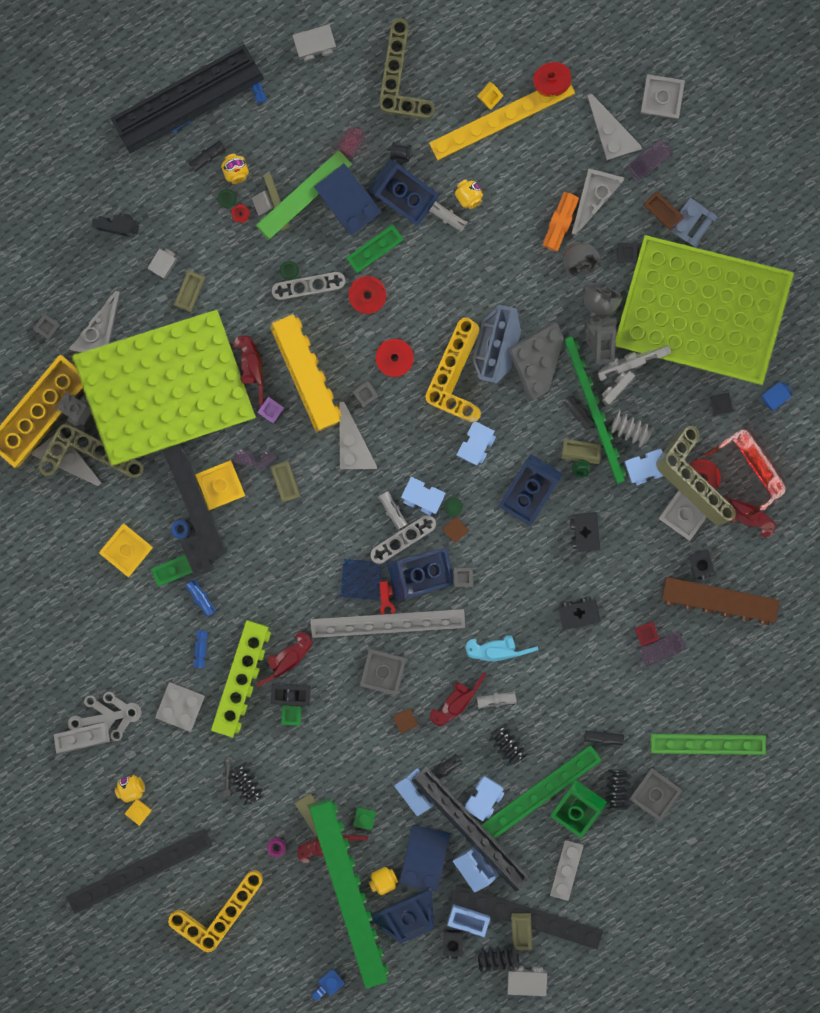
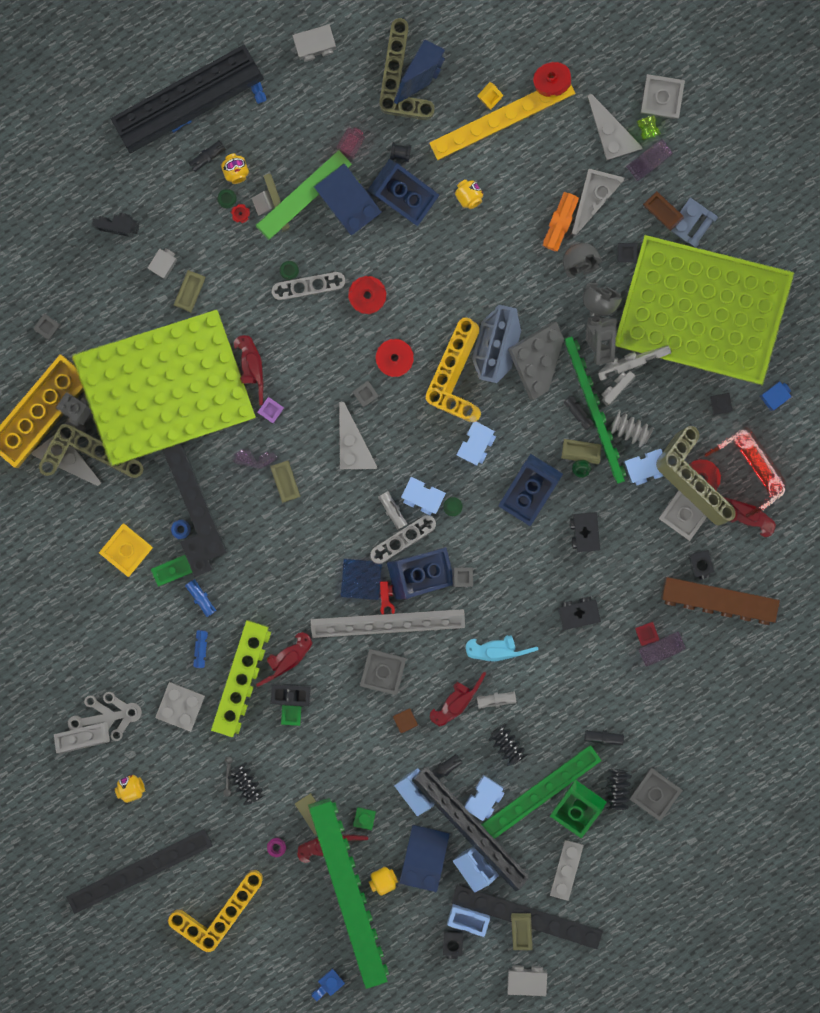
(100, 327): light grey wing -> none
(138, 812): yellow plate -> none
(220, 485): yellow plate -> none
(305, 373): yellow brick -> none
(375, 249): green plate -> none
(407, 917): dark blue wing -> none
(421, 71): none -> dark blue slope
(448, 216): light grey pin -> none
(455, 529): reddish brown tile -> none
(498, 958): black piece -> none
(648, 127): none -> clear neon green wheel
(708, 744): bright green tile -> none

